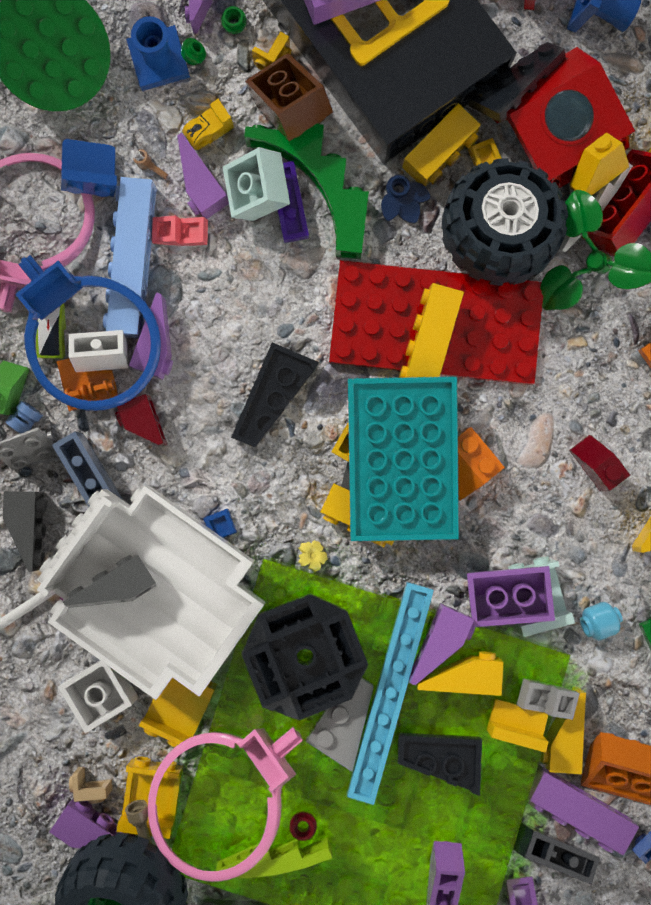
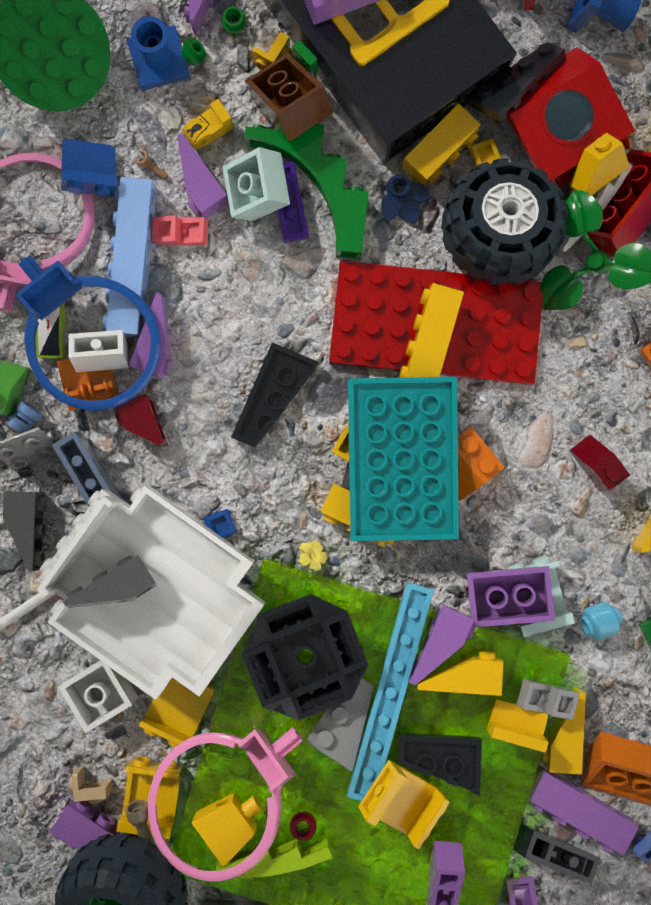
(227, 825): none -> yellow torso
(305, 58): none -> green tile
(404, 803): none -> yellow panel

